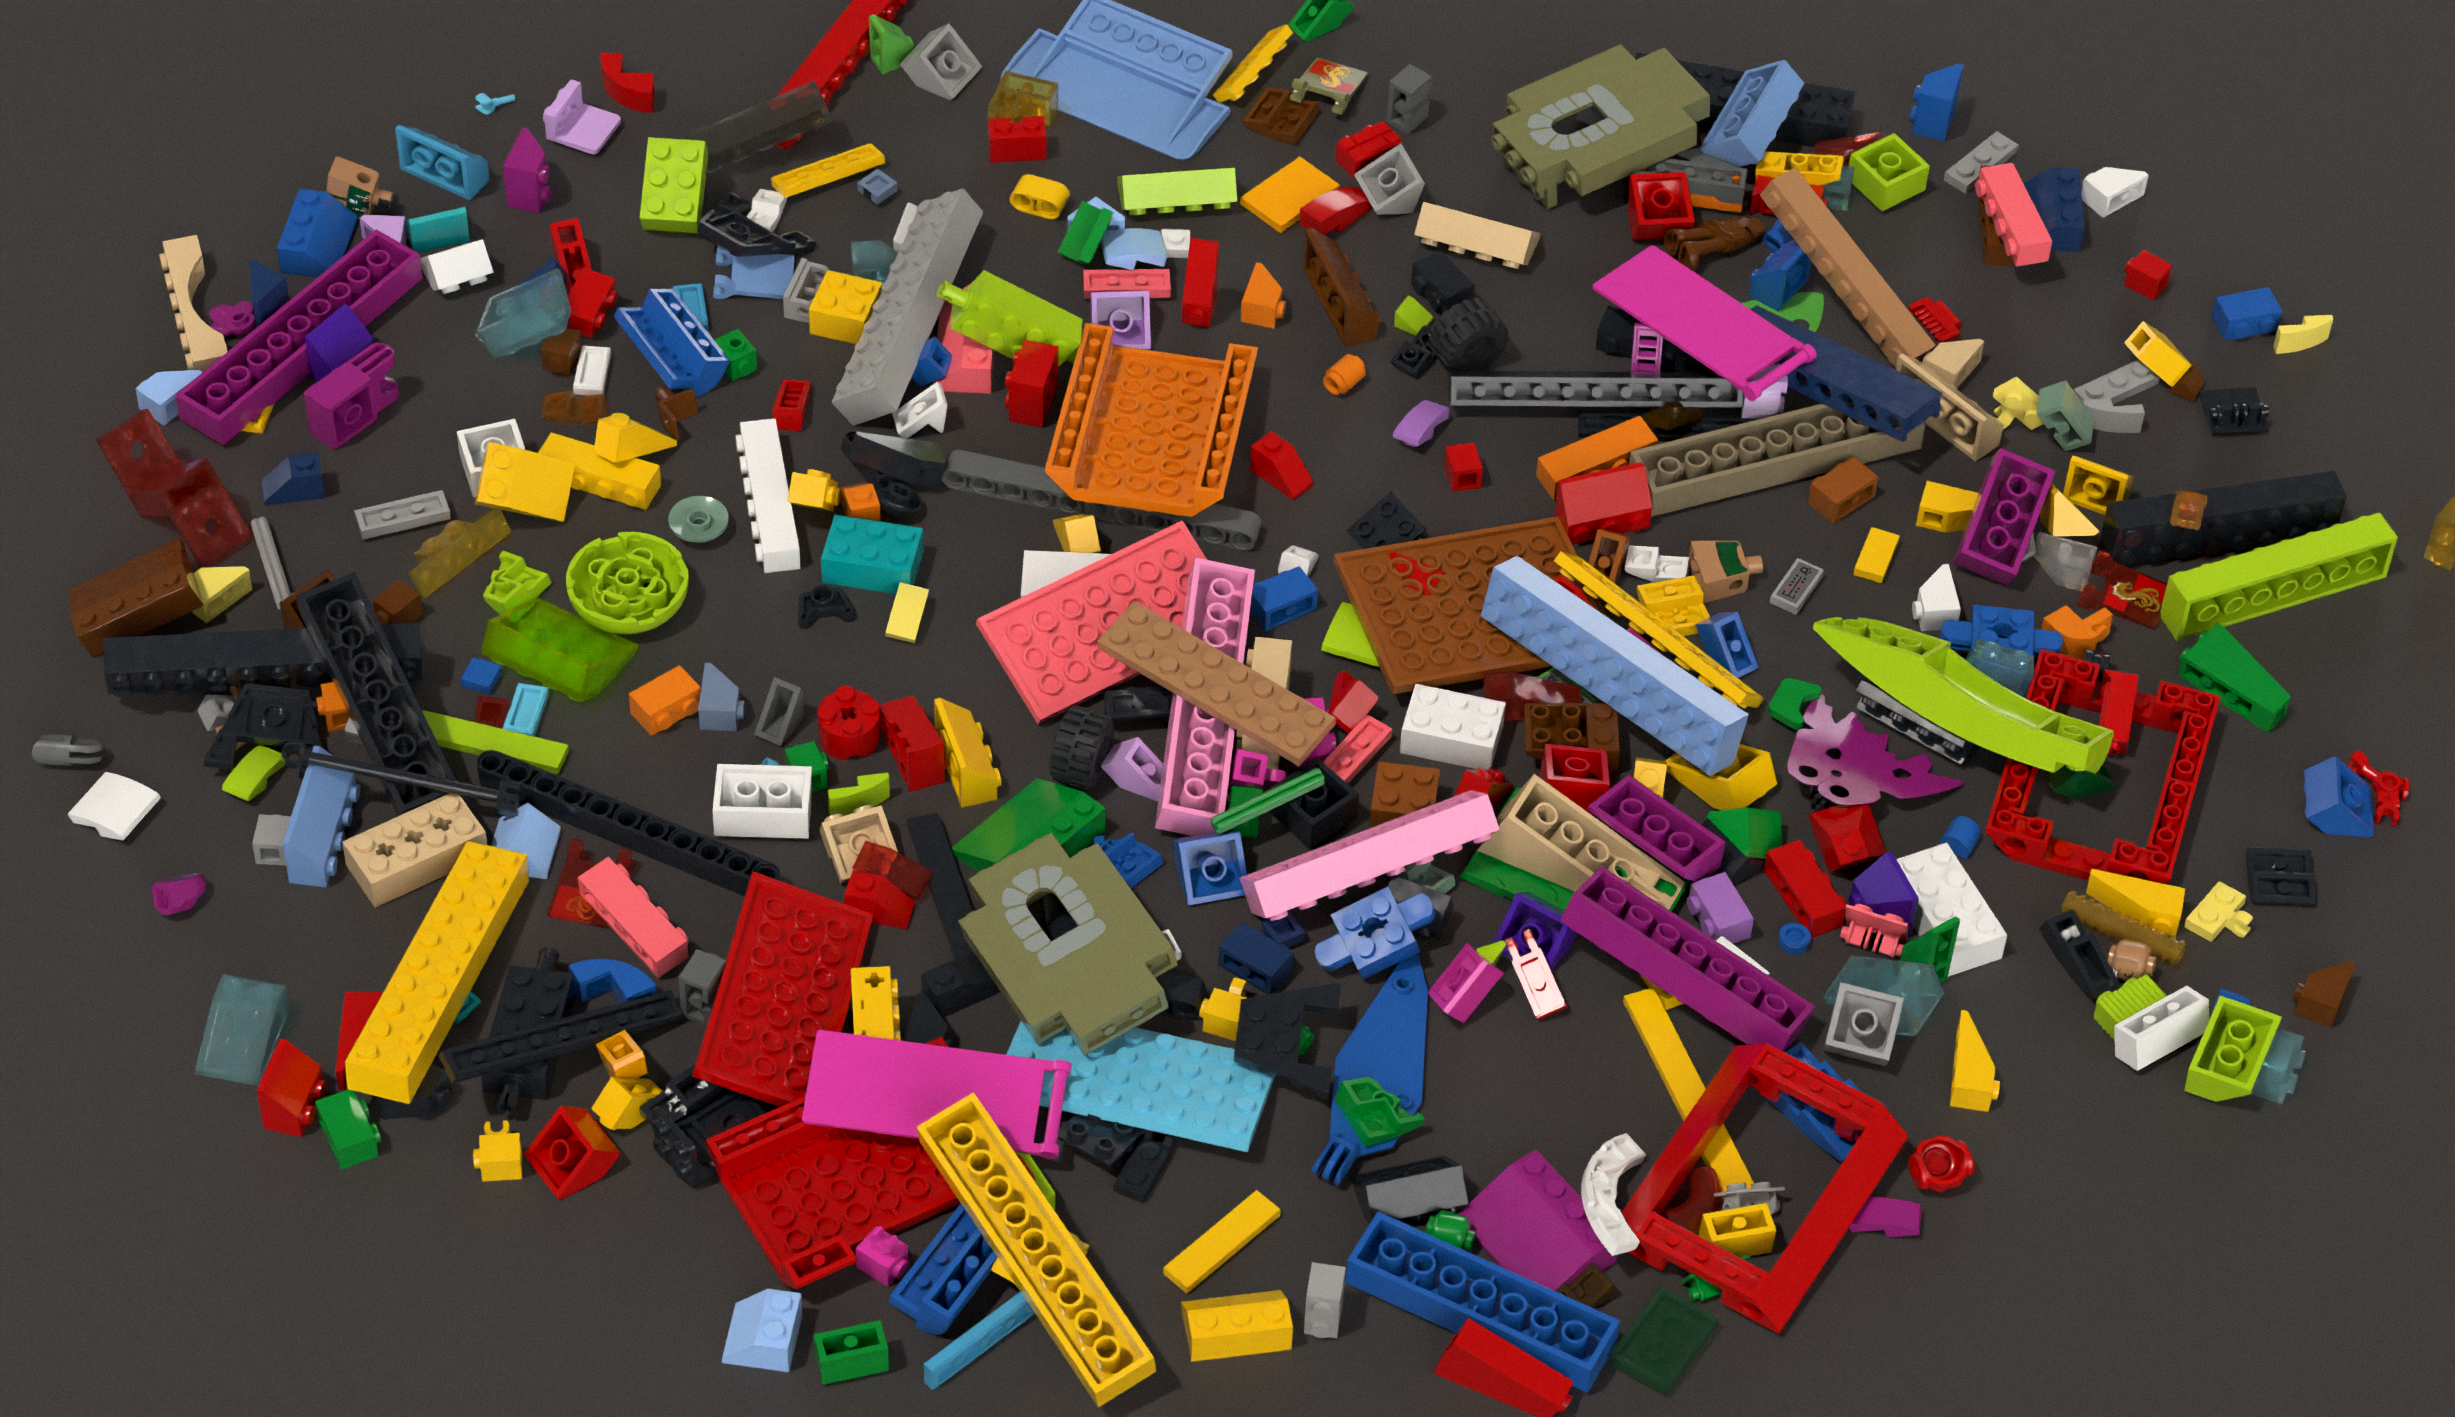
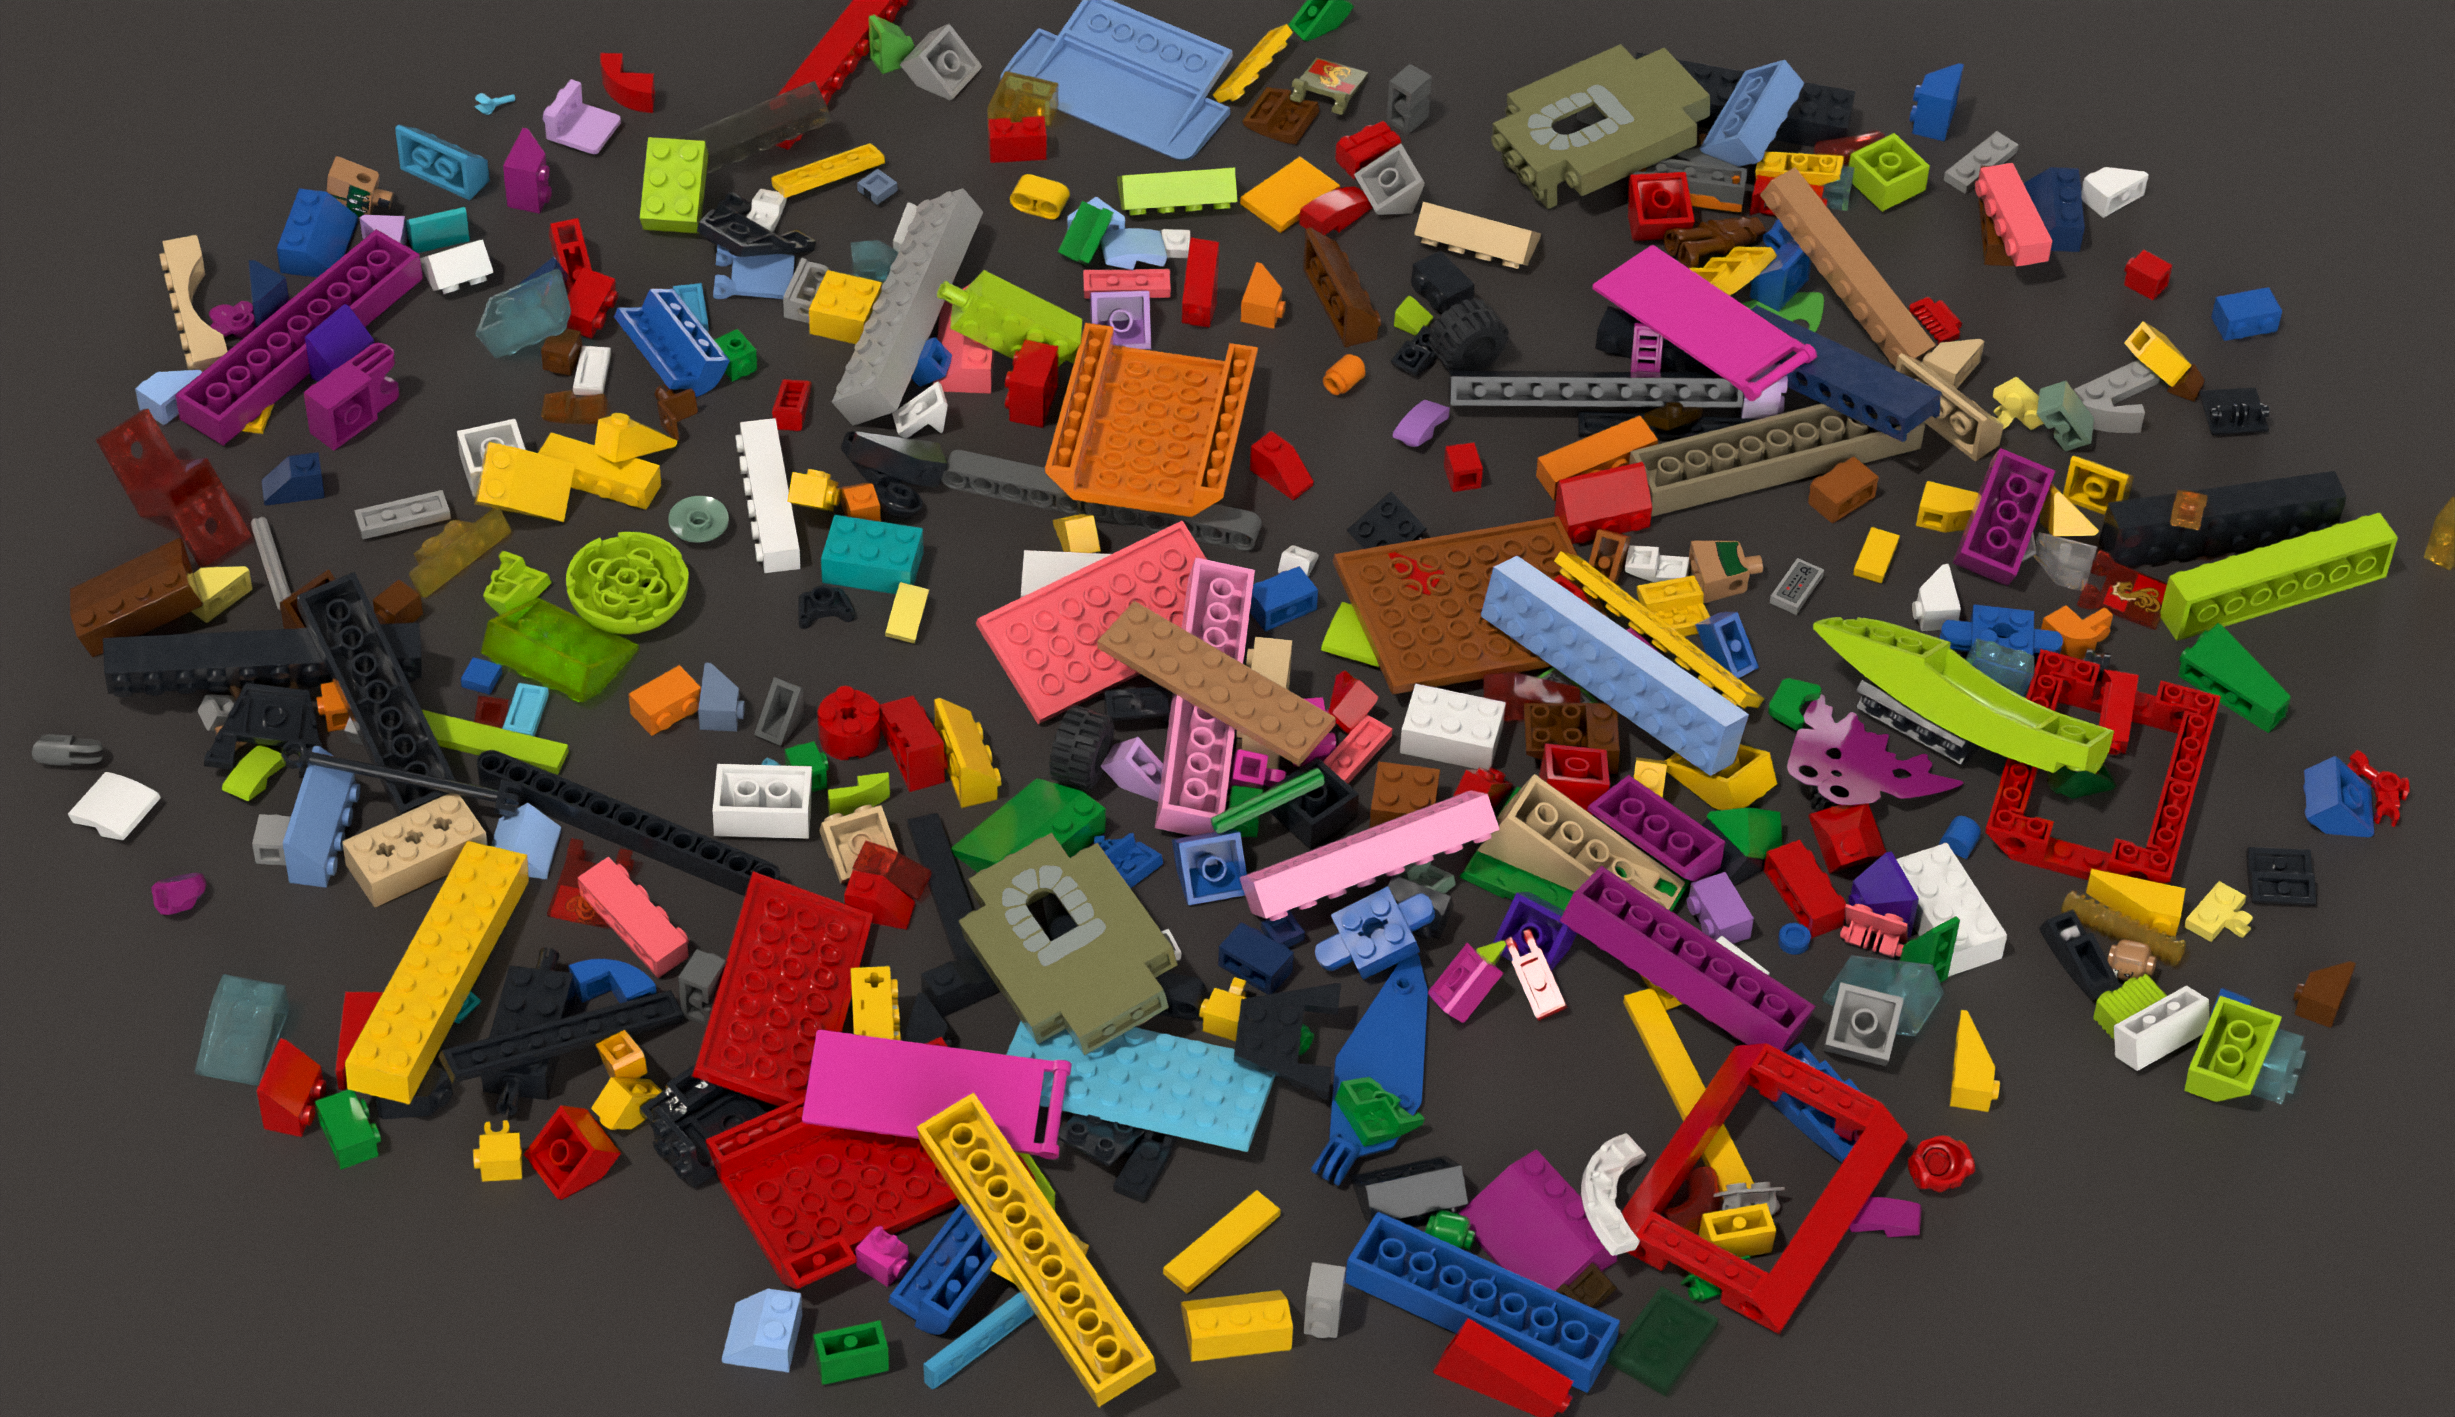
(1736, 268): none -> yellow slope
(2301, 337): light yellow slope -> none

